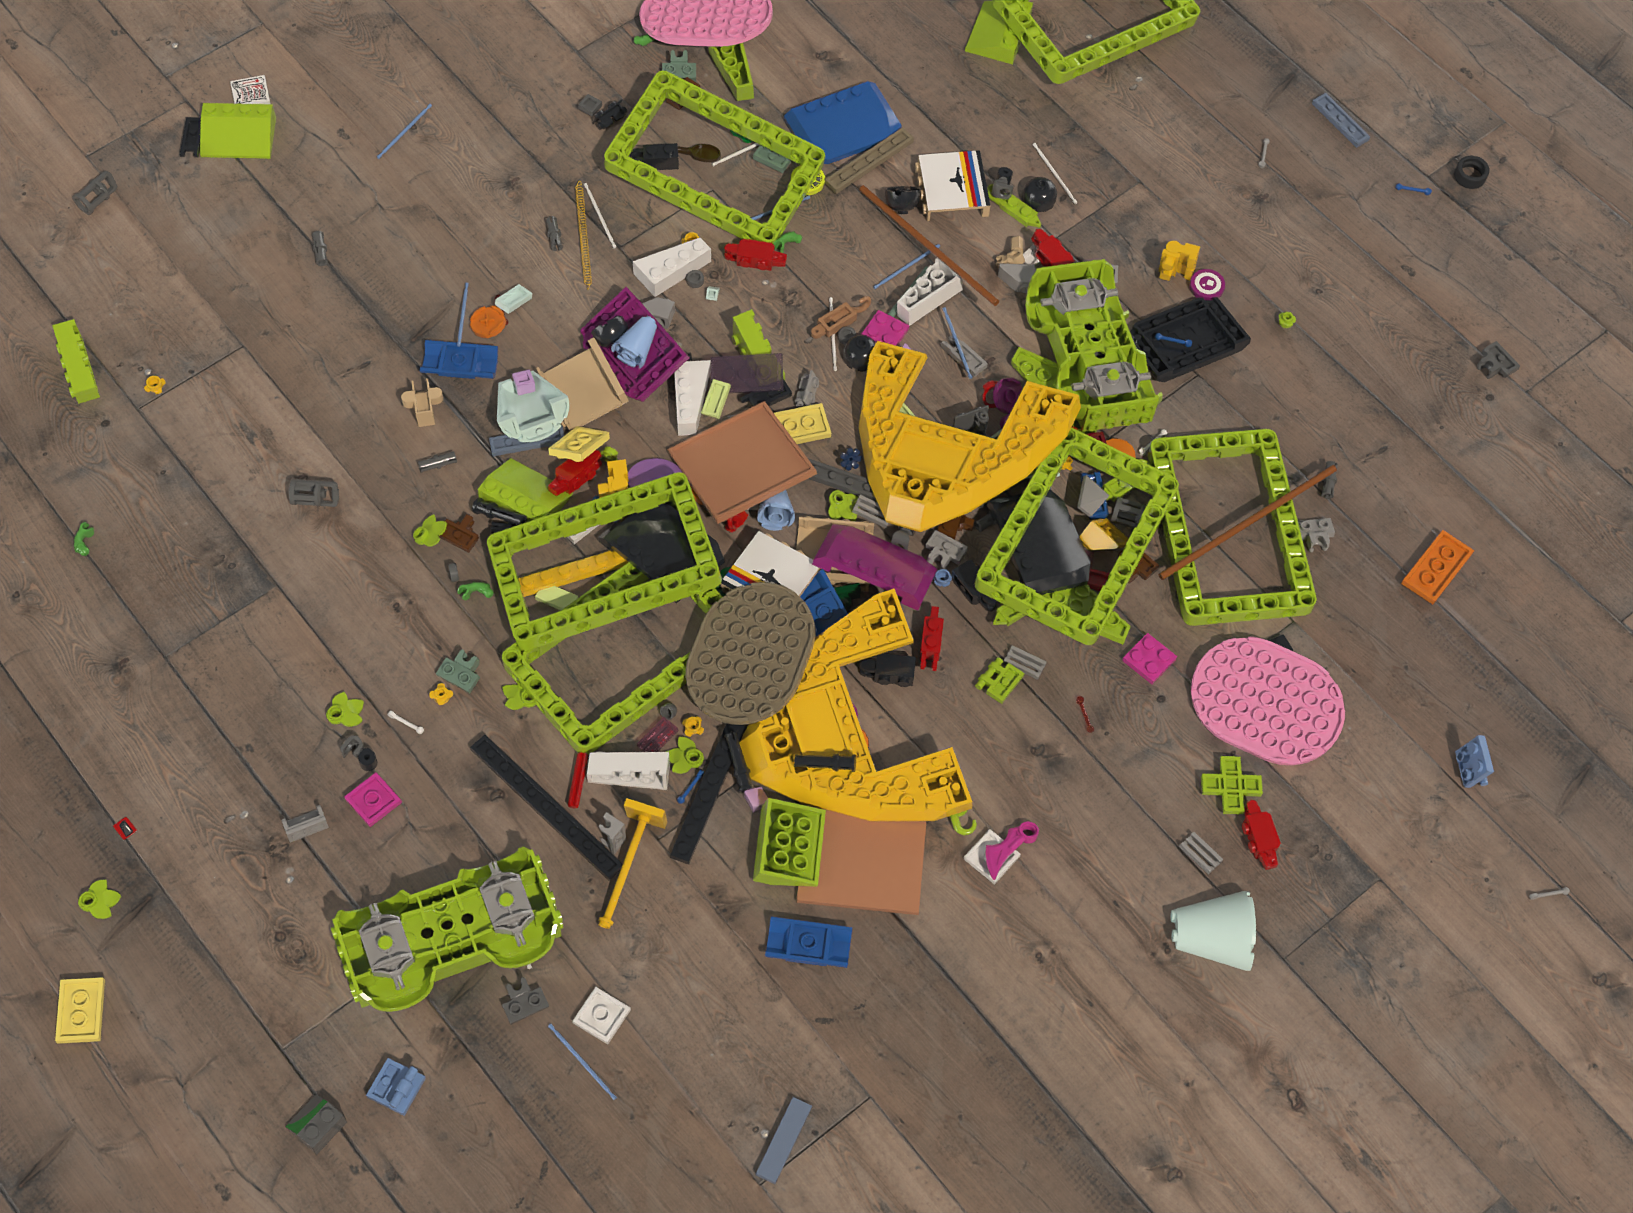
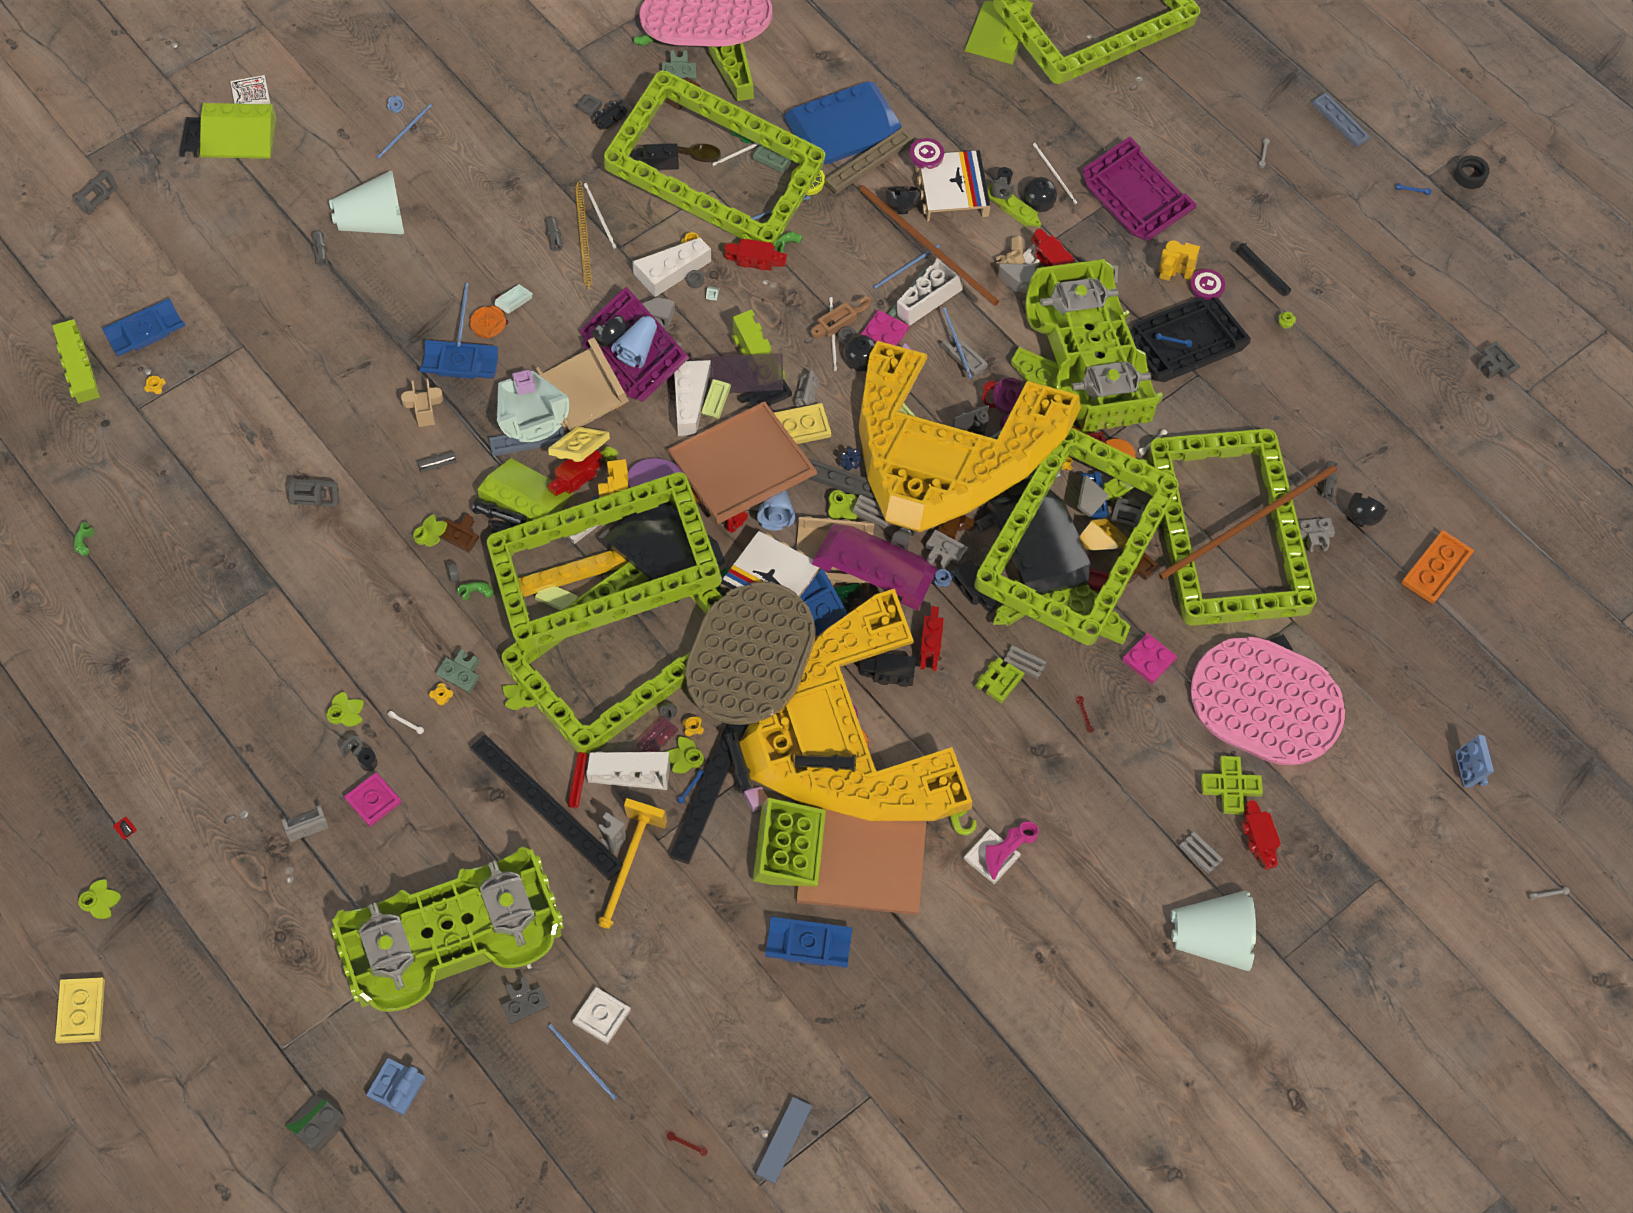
(143, 328): none -> blue piece
(369, 207): none -> light aqua cone
(400, 104): none -> medium blue plate
(671, 1137): none -> clear red hinge
(926, 153): none -> magenta tile
(1136, 191): none -> magenta slope
(1263, 269): none -> black axle
(1365, 510): none -> black cylinder

